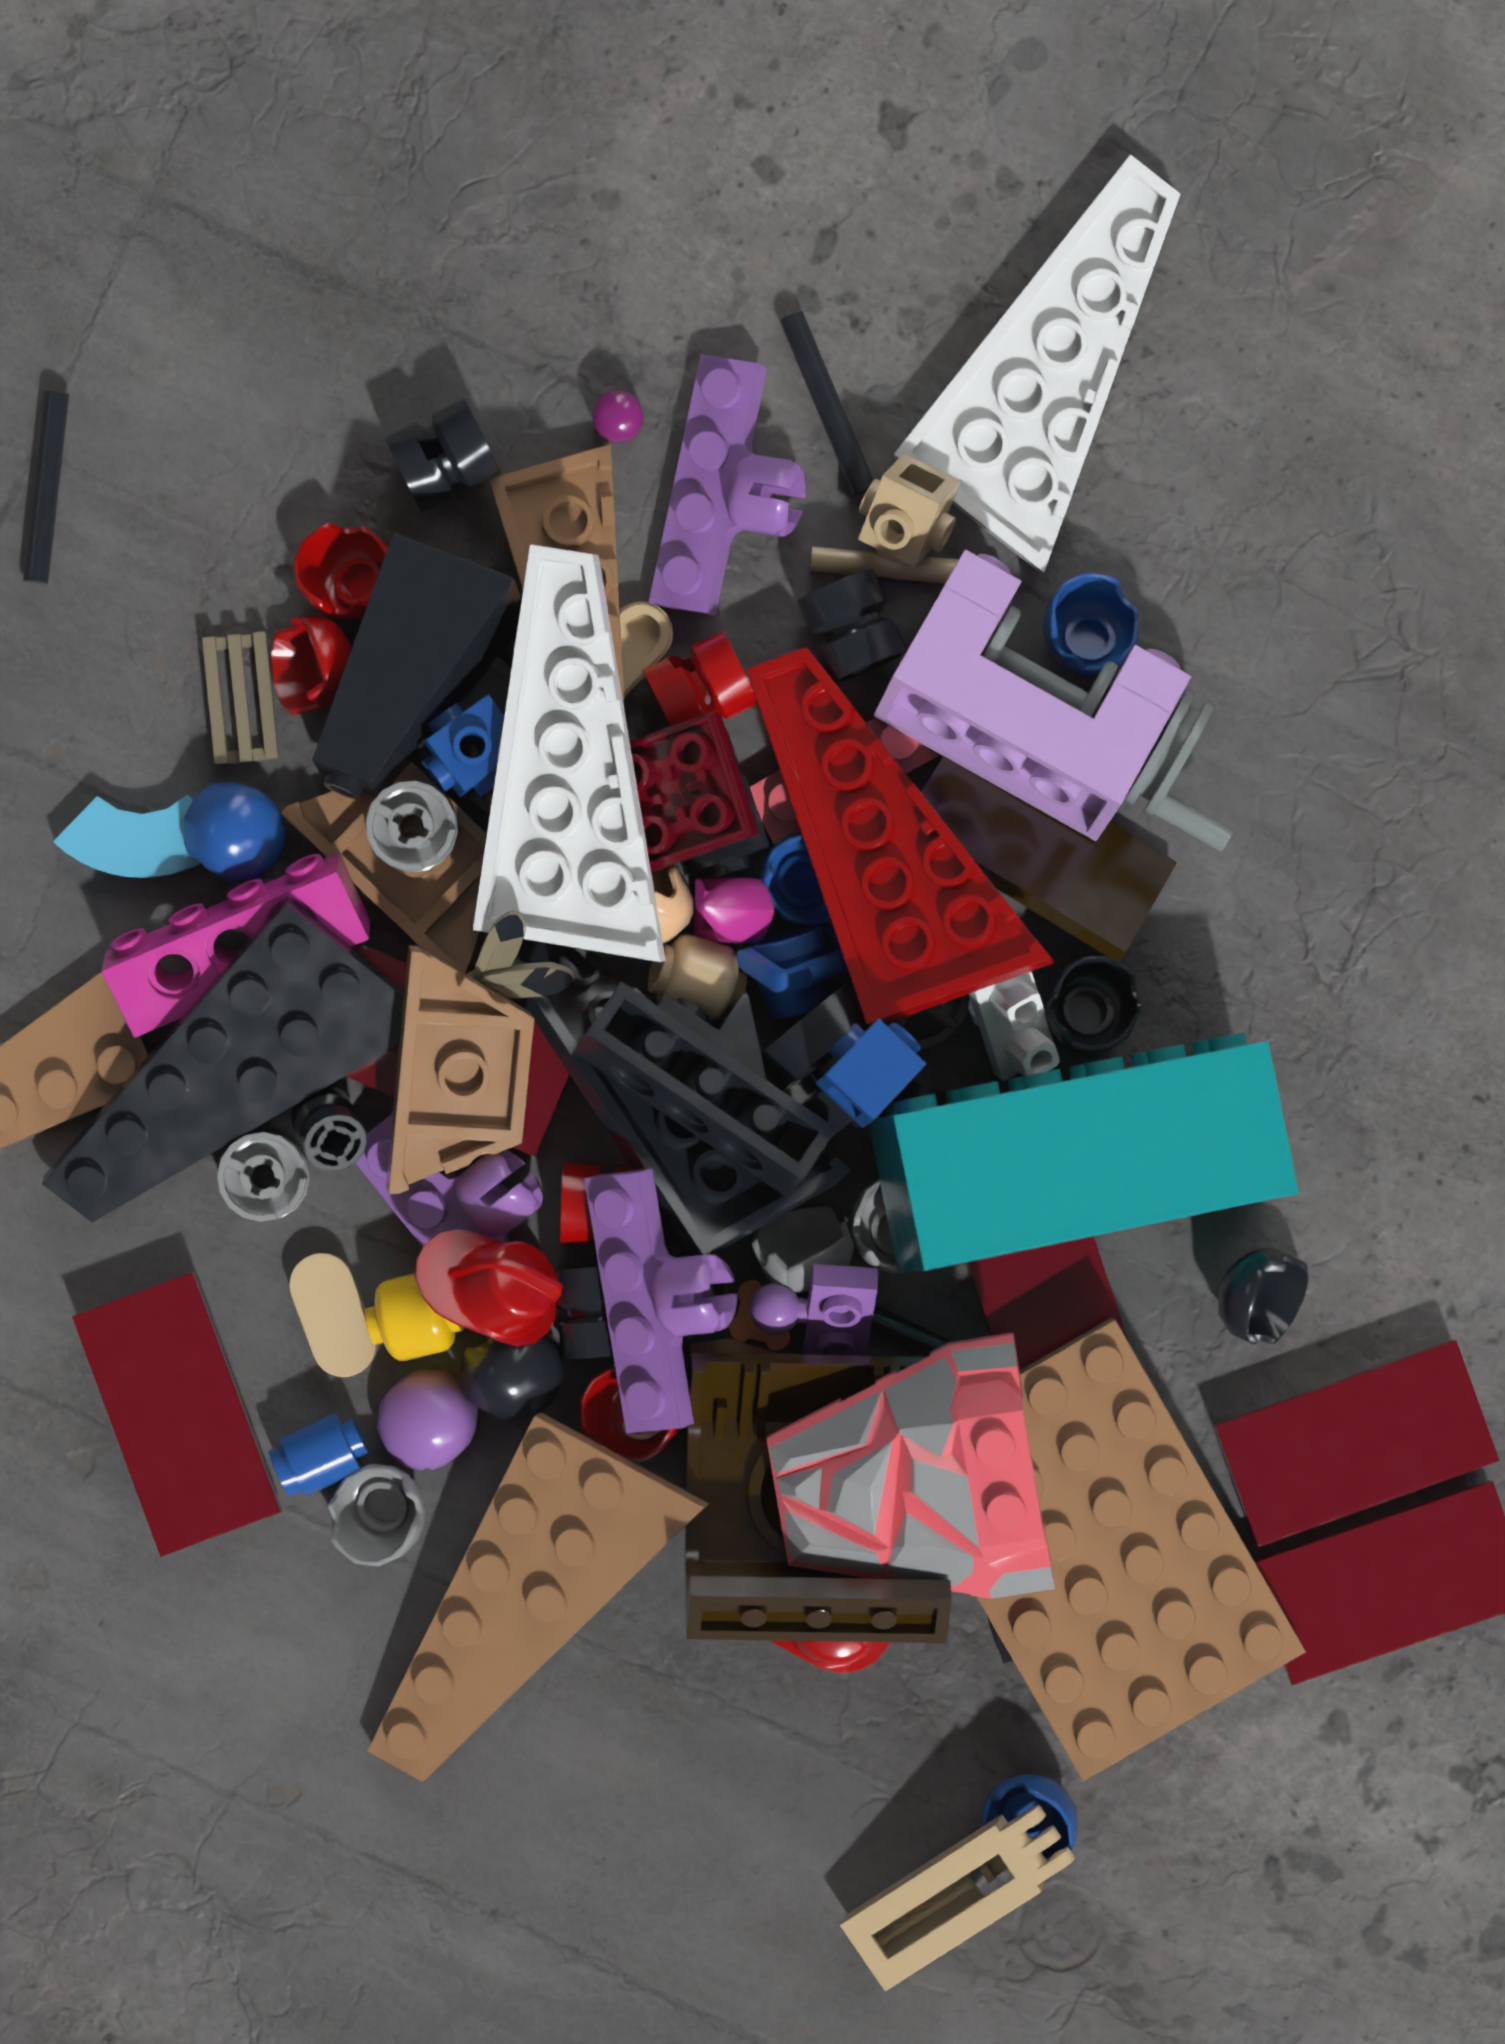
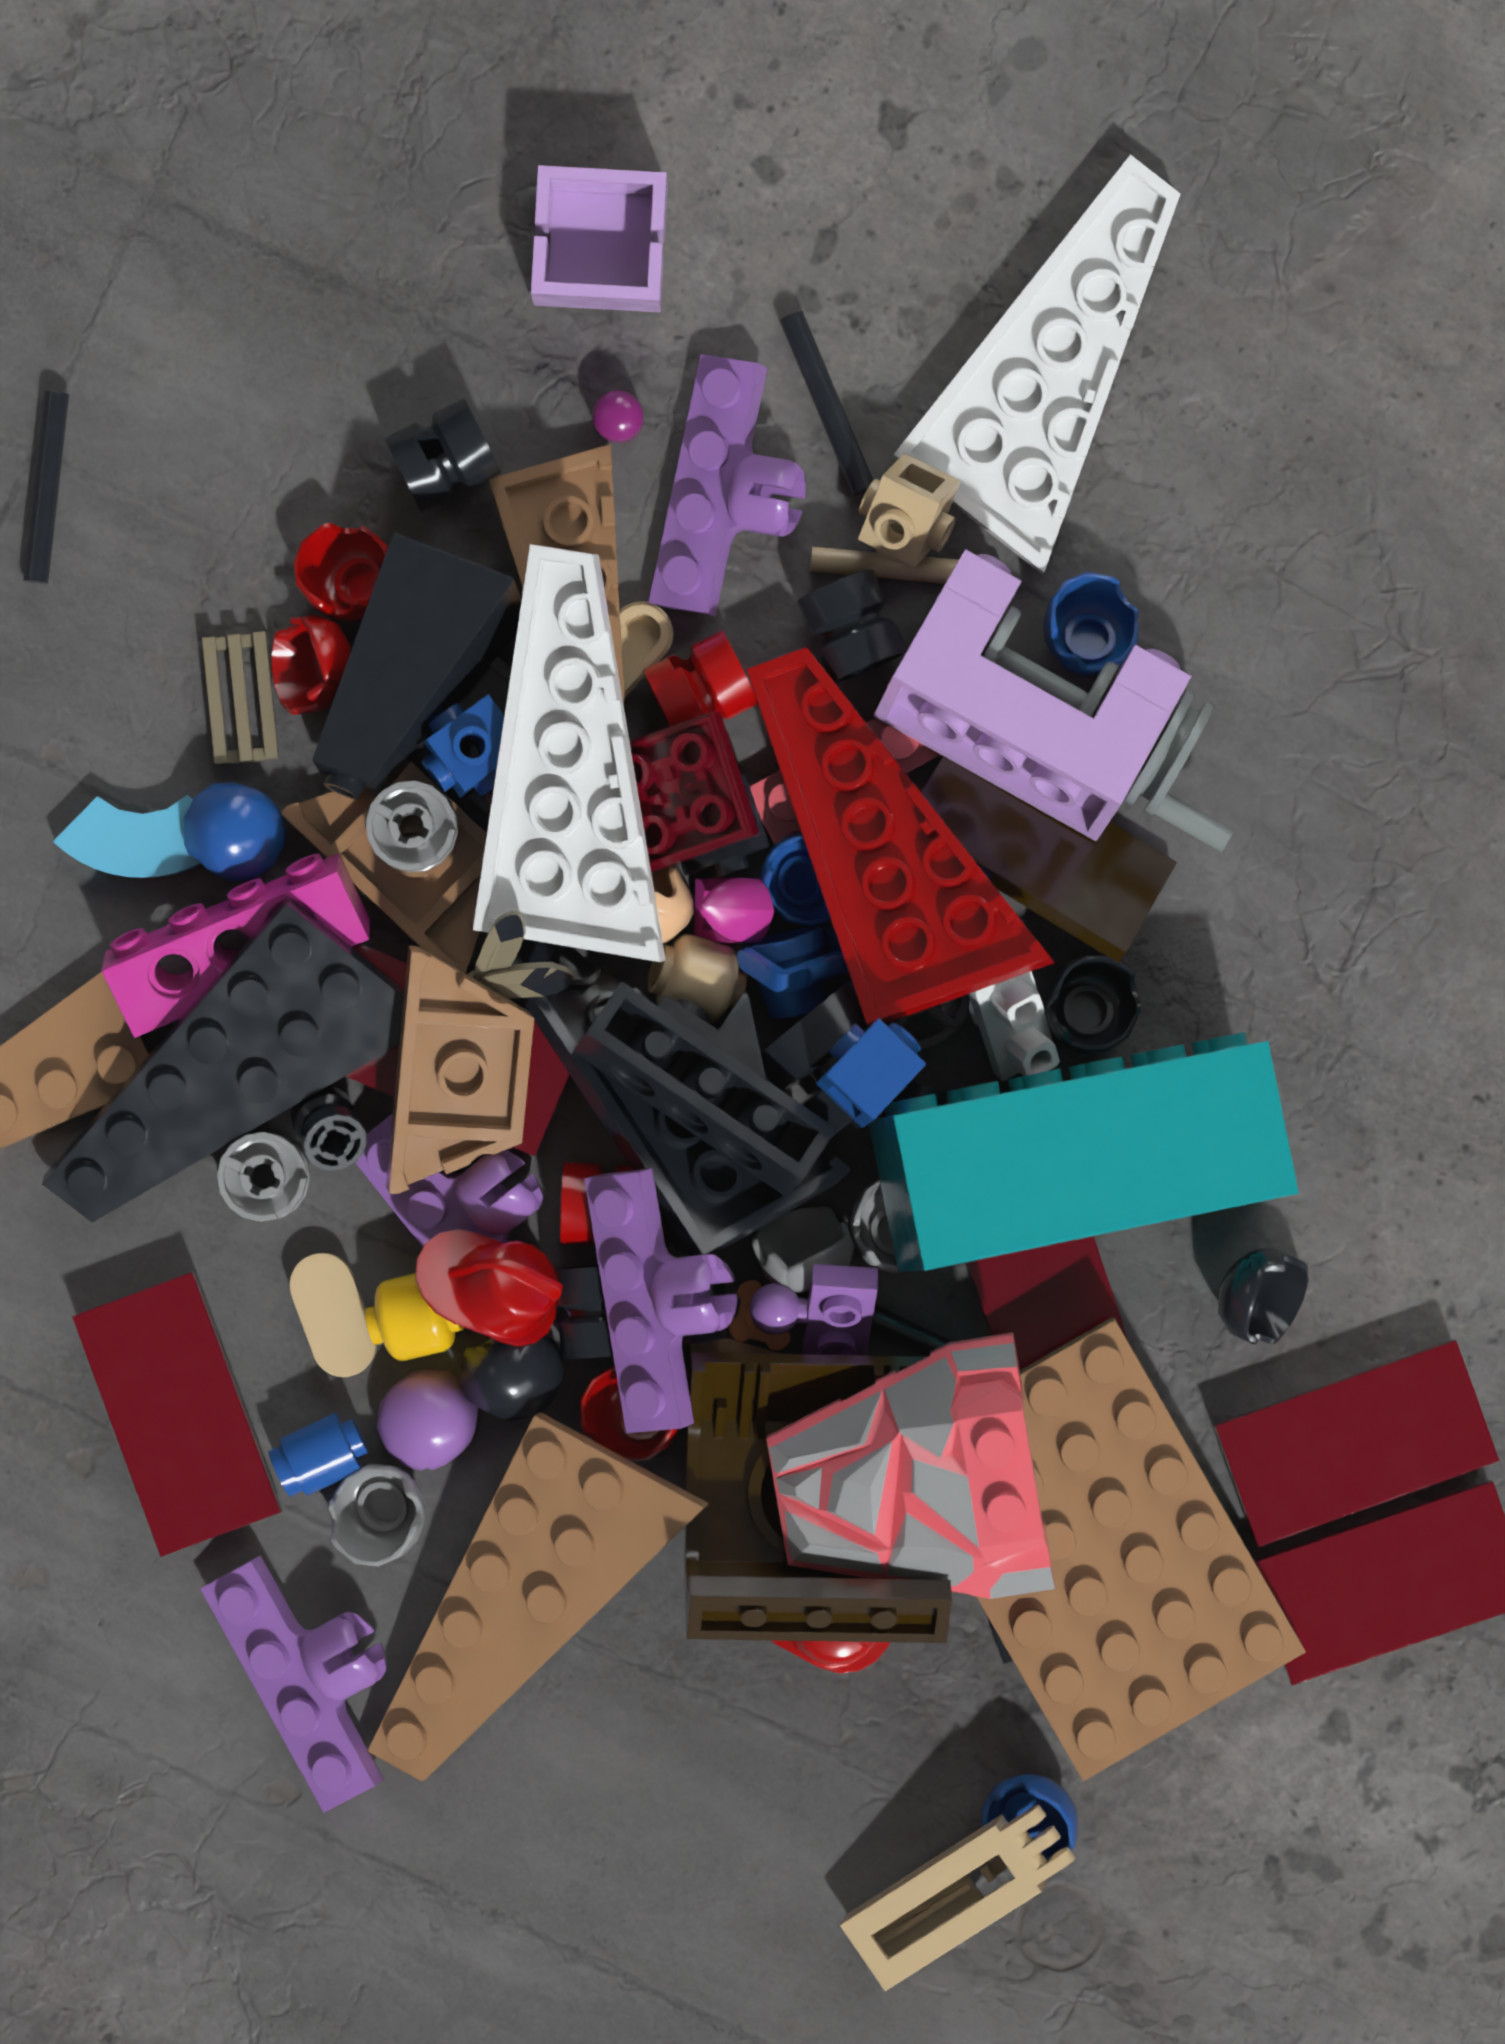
(302, 1678): none -> medium lavender plate
(602, 236): none -> lavender piece

